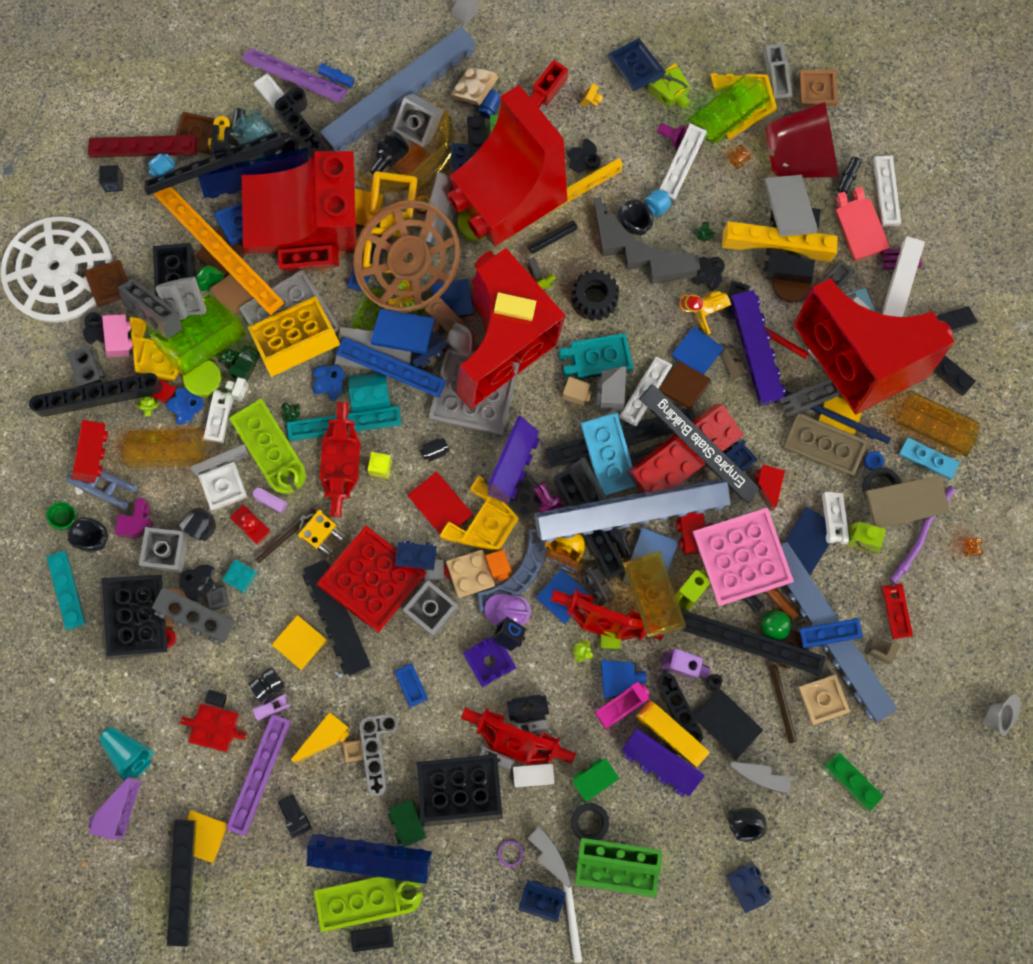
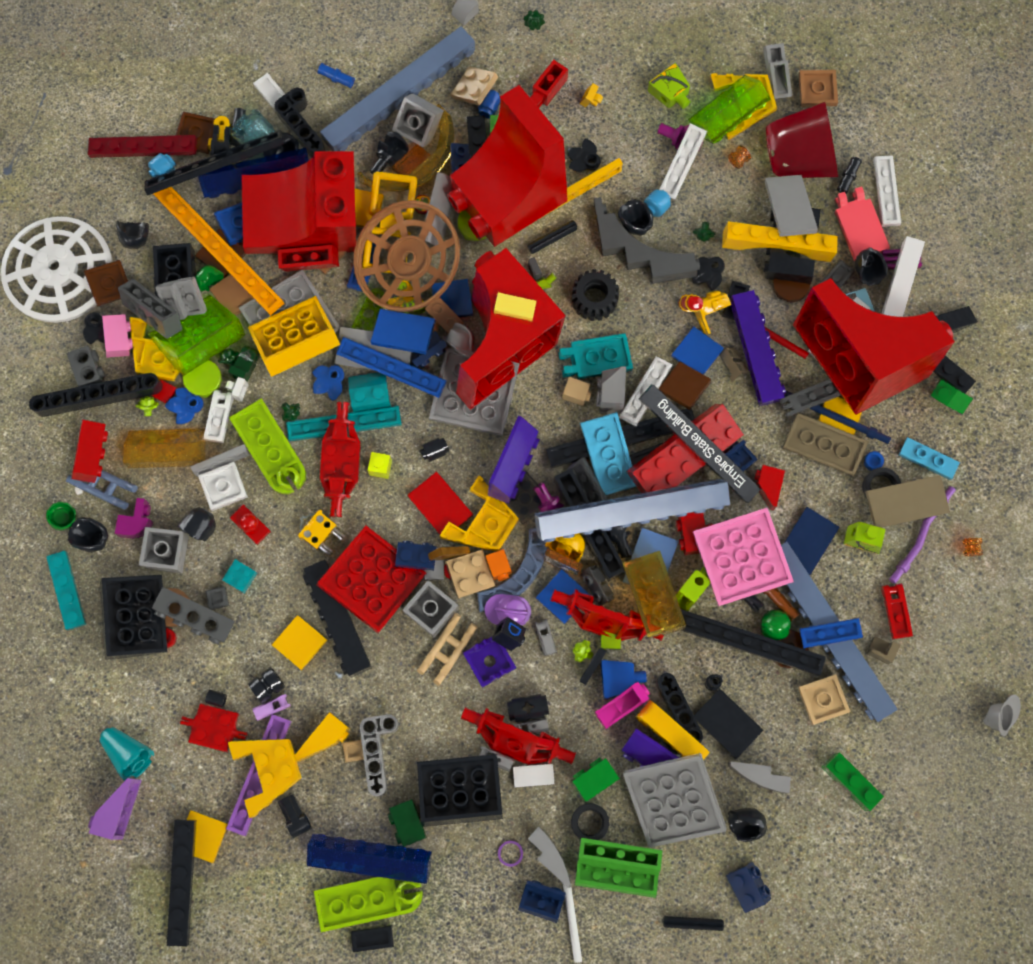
(111, 178): black brick -> none
(132, 234): none -> black hair
(200, 581): black plate -> none
(270, 500): lavender bar -> none
(275, 768): none -> yellow wing
(283, 537): dark brown piece -> none
(290, 73): medium lavender plate -> none
(411, 685): blue tile -> none
(446, 637): none -> tan piece
(448, 553): none -> pearl gold tile
(534, 20): none -> dark green plant
(546, 641): none -> light grey bar
(593, 665): none -> black tile
(636, 64): dark blue tile -> none
(675, 800): none -> light grey plate
(678, 663): medium lavender torso -> none
(693, 923): none -> black axle
(782, 703): dark brown piece -> none
(835, 517): white plate -> none
(871, 266): none -> black hair
(938, 424): clear yellow slope -> none
(951, 396): none -> green slope

